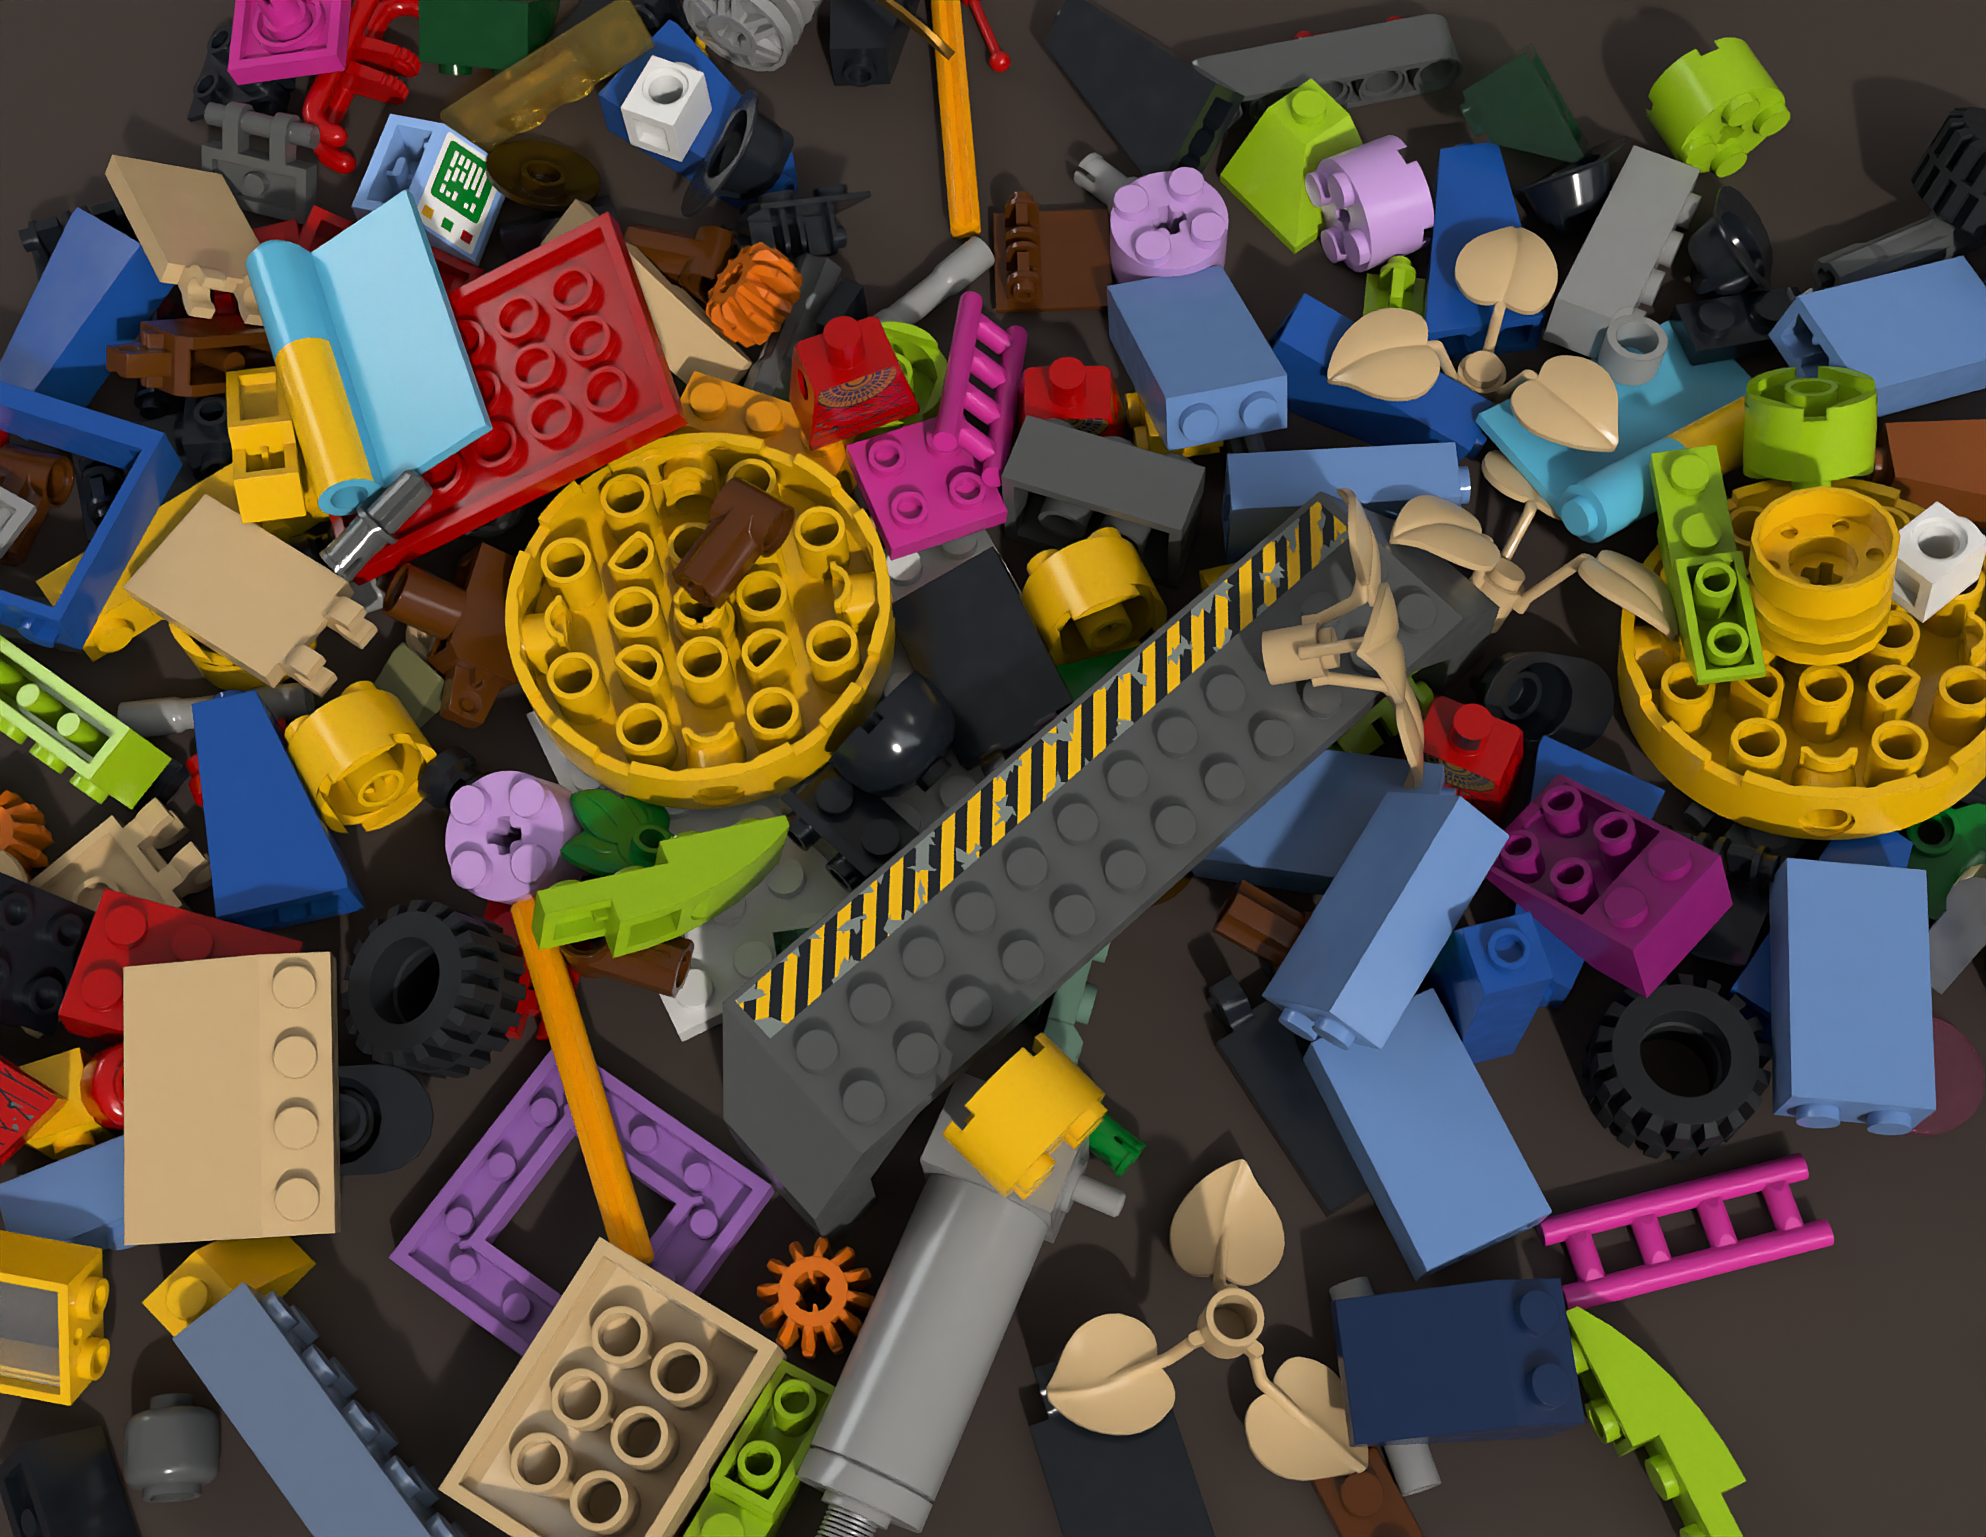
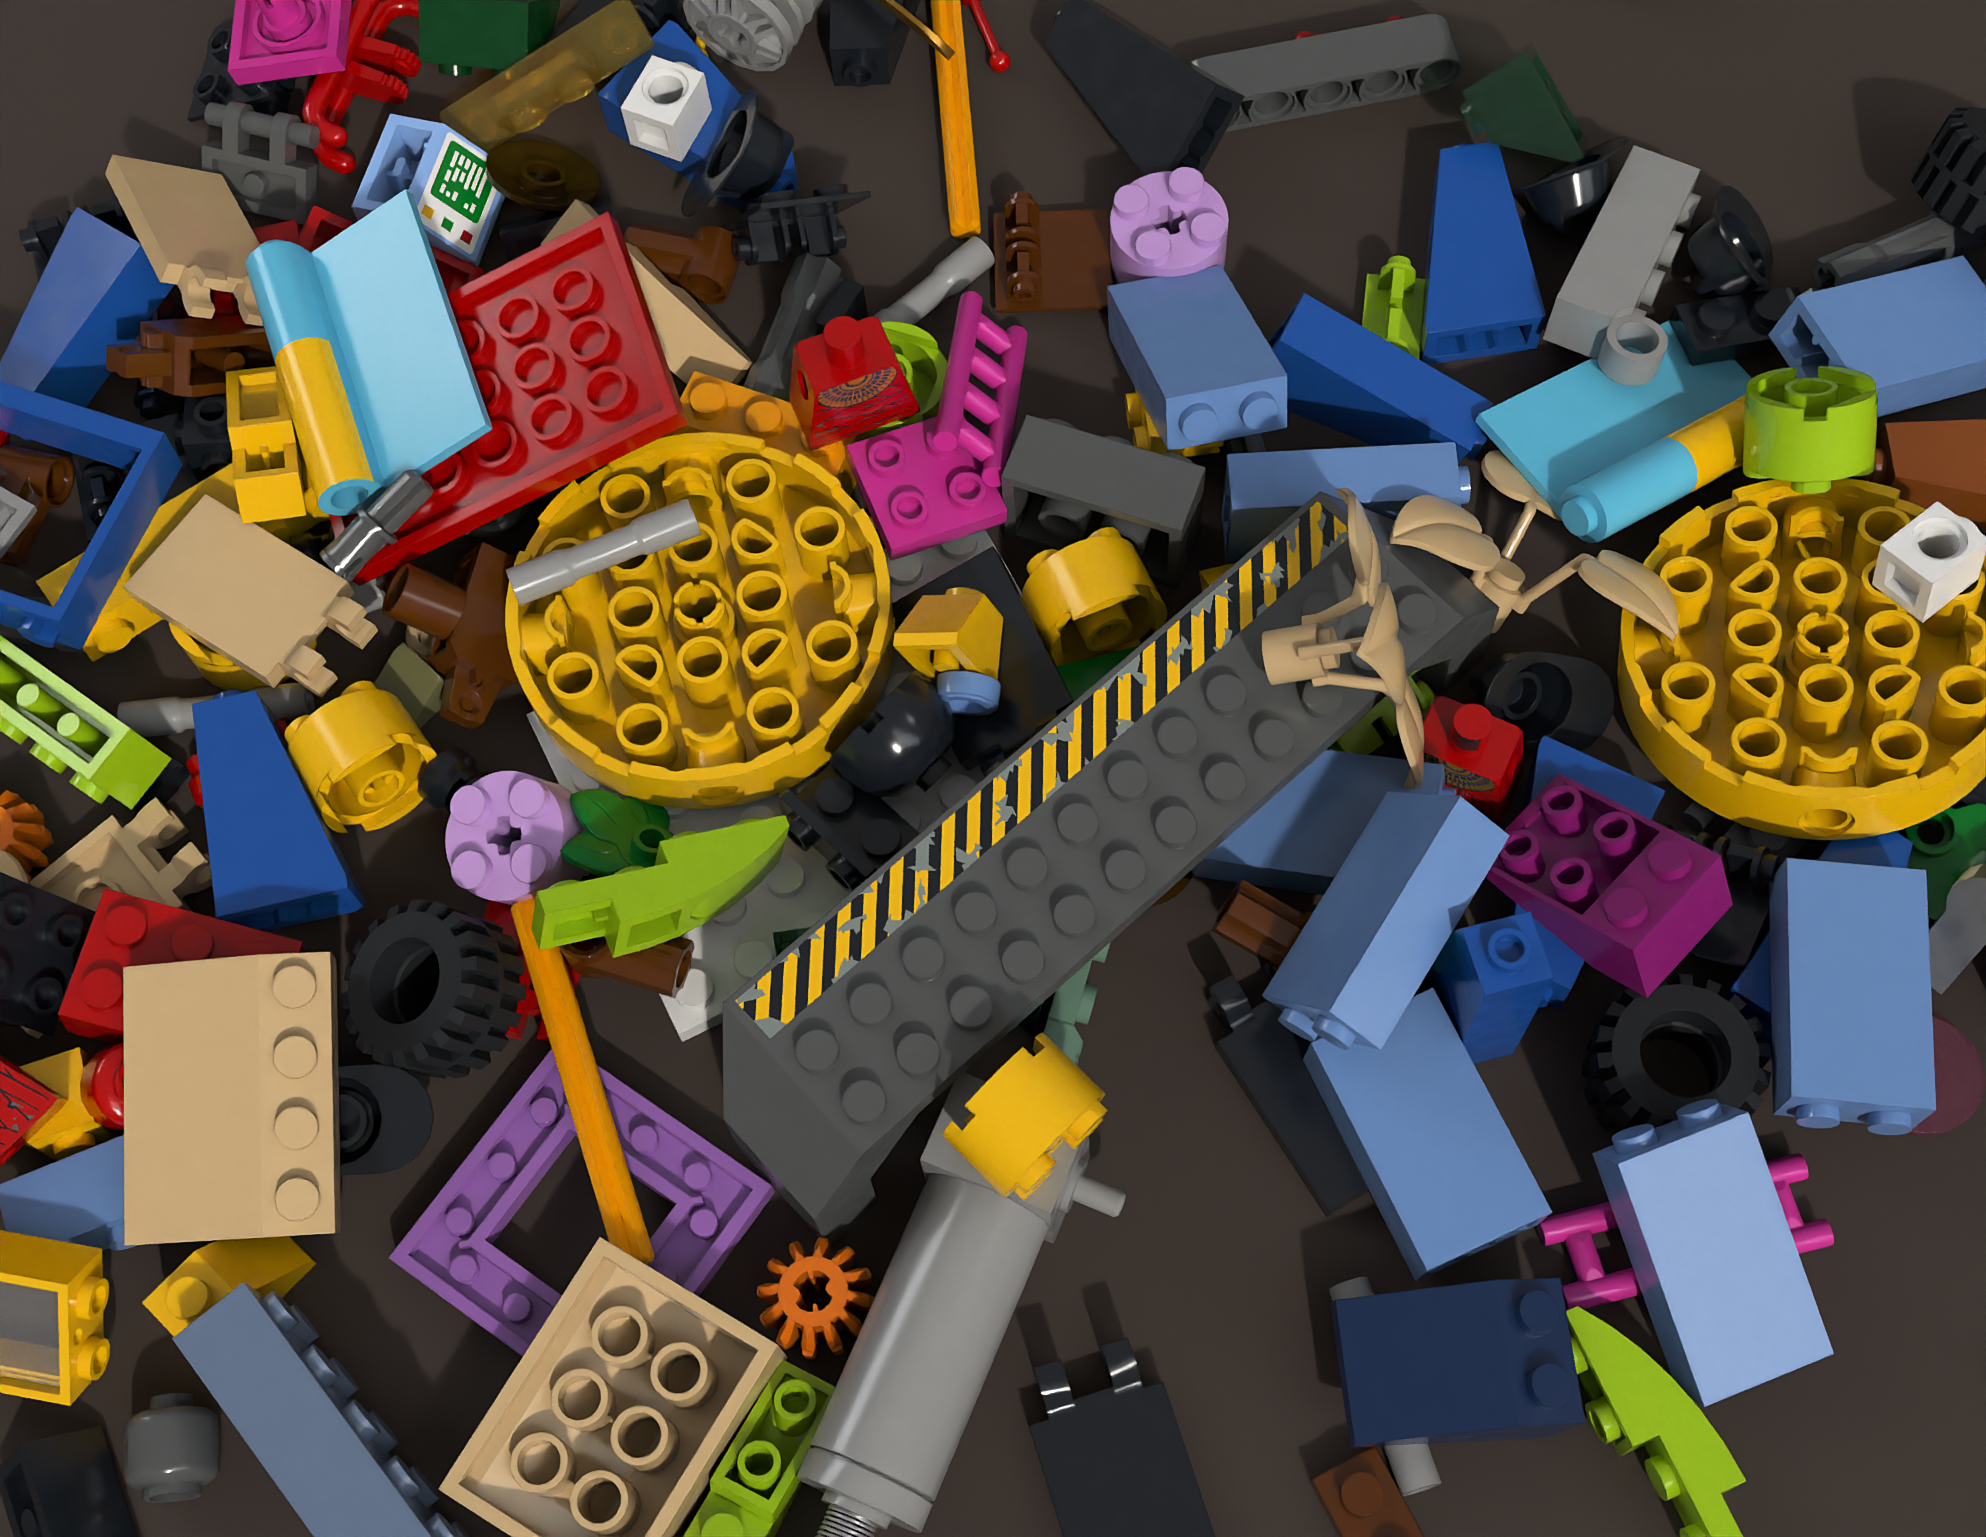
(566, 566): none -> light grey piece
(740, 529): reddish brown piece -> none
(754, 295): orange gear -> none
(952, 634): none -> yellow slope
(969, 692): none -> medium blue tile
(1074, 394): red torso -> none
(1102, 179): light grey pin -> none
(1115, 1145): green pin -> none
(1117, 1381): tan plant -> none
(1278, 155): lime slope -> none
(1371, 204): lavender brick -> none
(1513, 269): tan plant -> none
(1704, 567): lime slope -> none
(1712, 1251): none -> medium blue brick
(1716, 107): lime brick -> none
(1823, 574): yellow wheel -> none

